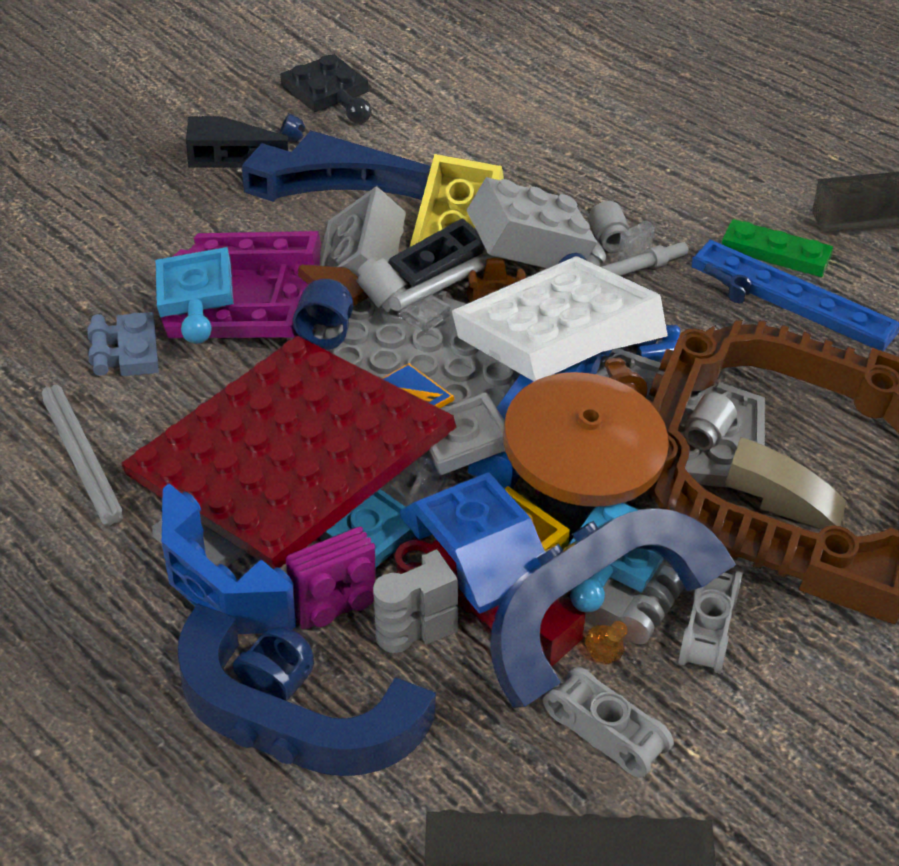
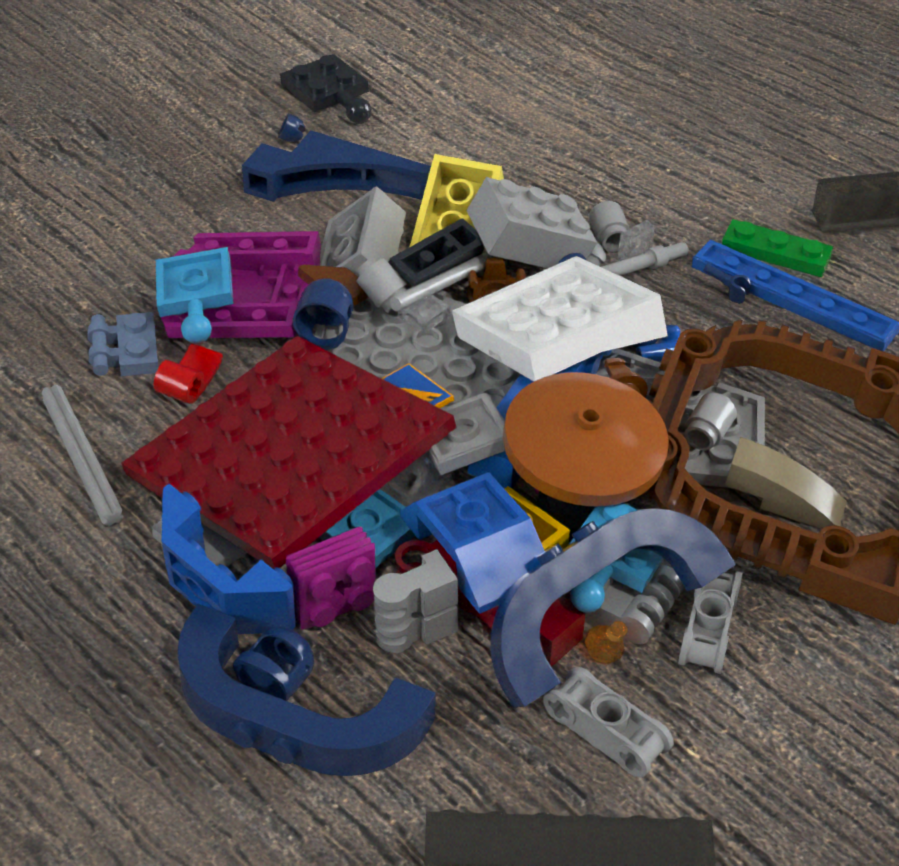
(189, 377): none -> red panel
(225, 142): black slope -> none

